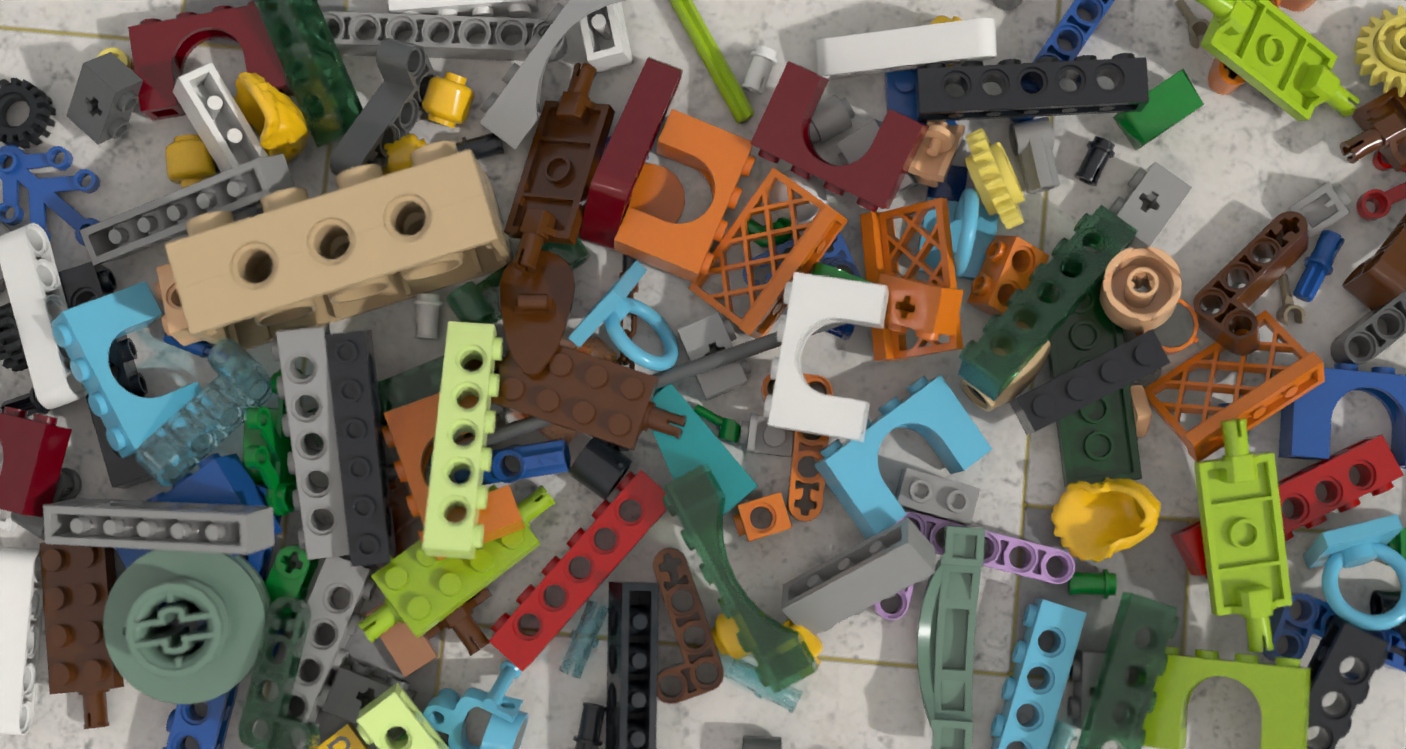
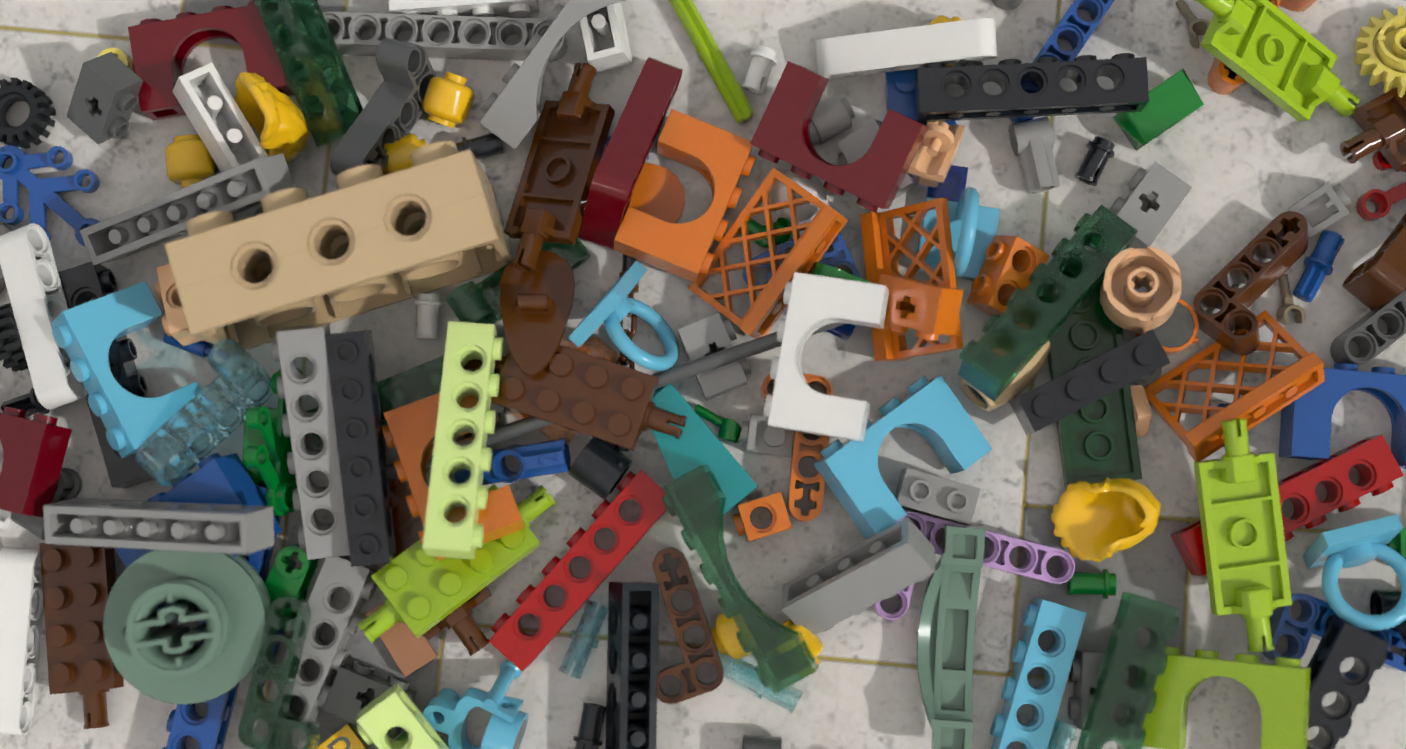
(994, 178): light yellow gear -> none

